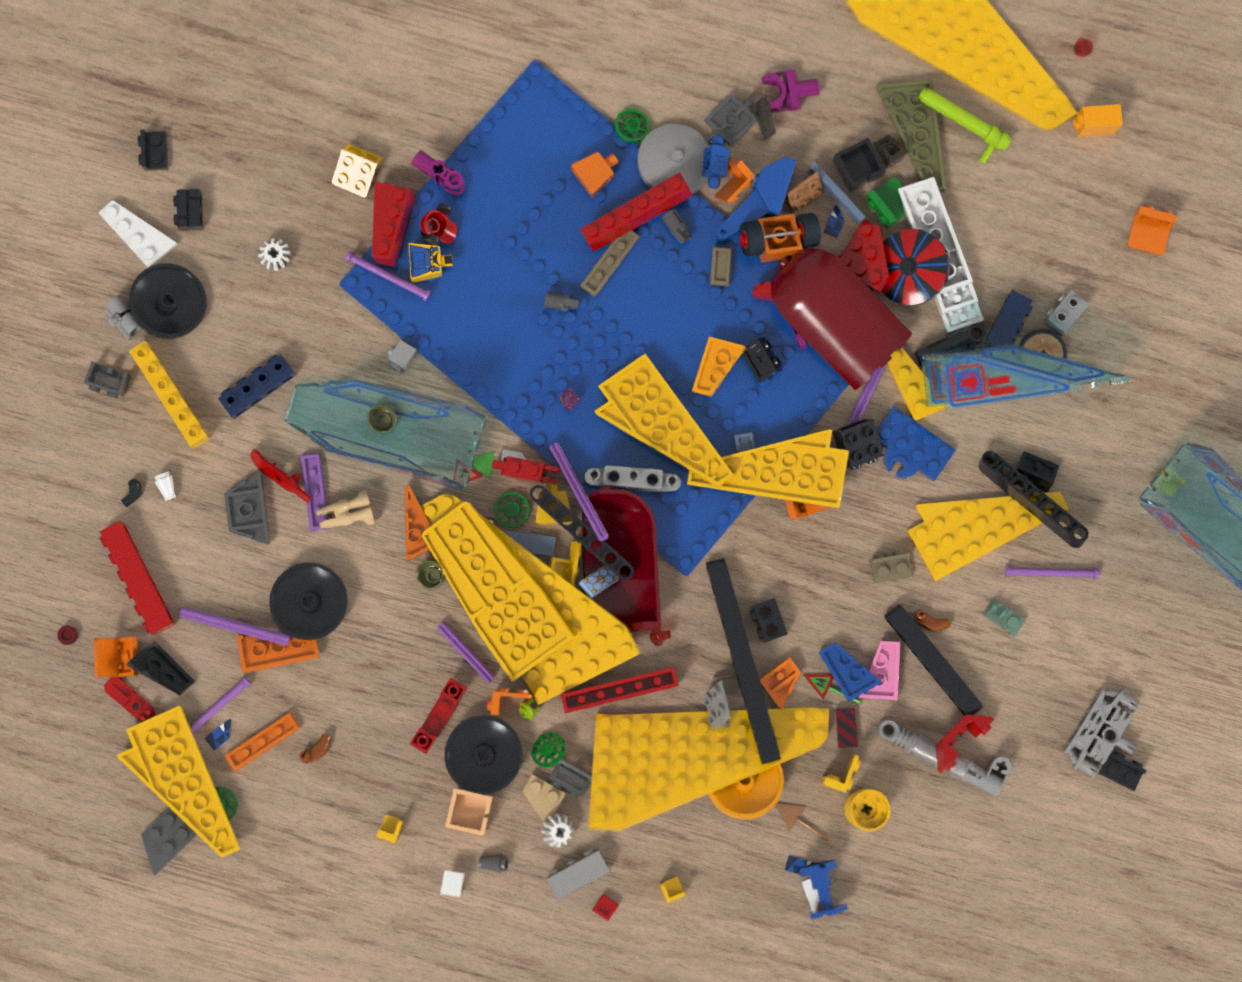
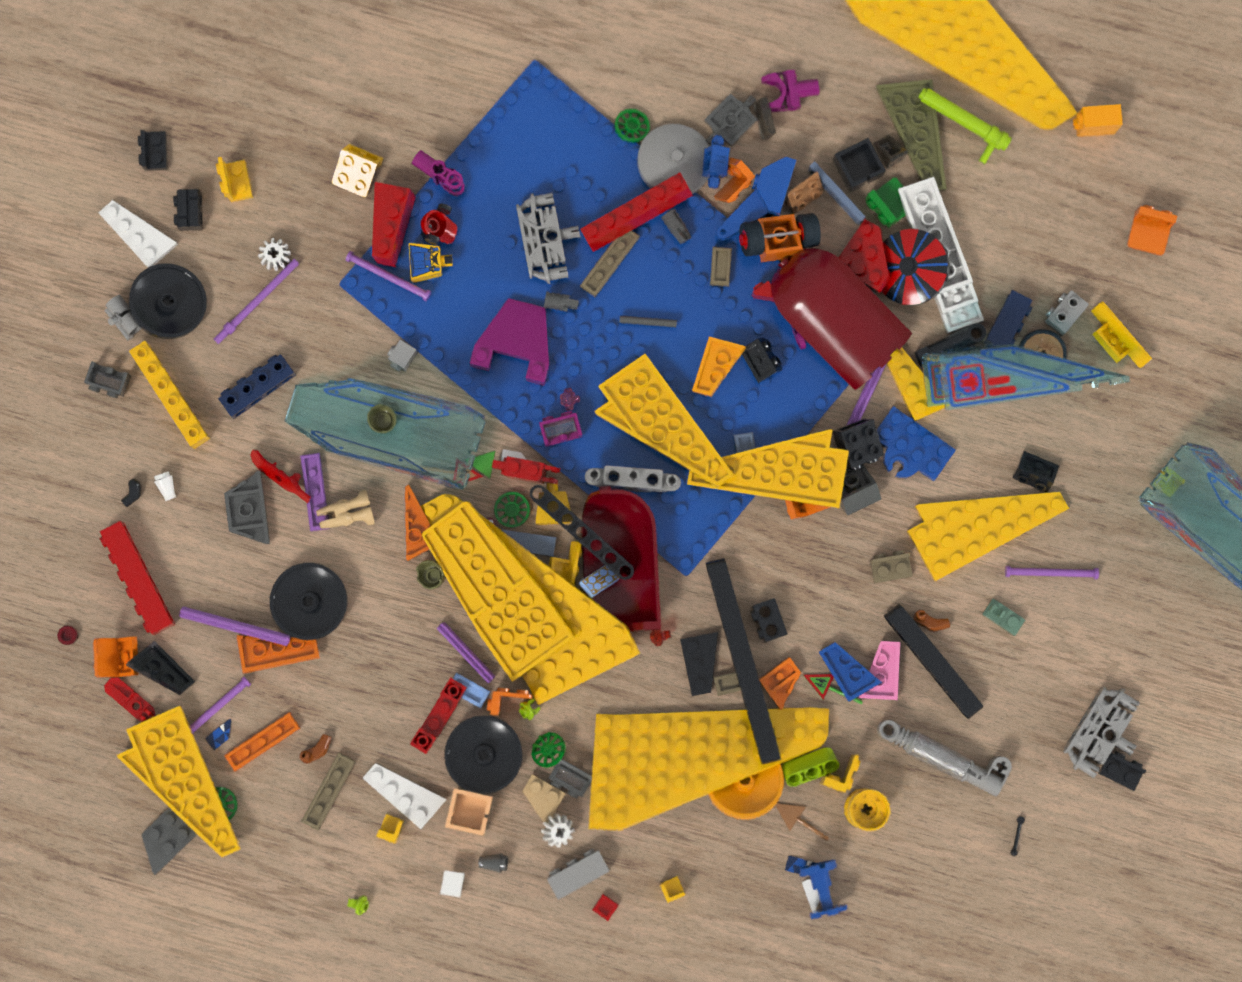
(230, 327): none -> medium lavender bar
(235, 180): none -> yellow bracket
(328, 791): none -> dark tan tile
(360, 905): none -> lime plate
(409, 798): none -> white wing
(474, 693): none -> light blue tile
(517, 332): none -> magenta wedge
(531, 238): none -> light grey piece
(560, 429): none -> magenta window
(579, 491): medium lavender axle -> none
(594, 172): orange torso -> none
(619, 690): red brick -> none
(648, 321): none -> dark grey bar
(699, 661): none -> black wing
(717, 707): light grey hinge -> none
(810, 766): none -> lime beam
(834, 223): sticker -> none
(846, 727): dark red tile -> none
(858, 490): none -> dark grey slope
(945, 753): red slope -> none
(1020, 820): none -> black hinge
(1037, 508): black beam -> none
(1083, 47): clear red plate -> none
(1116, 338): none -> yellow bracket

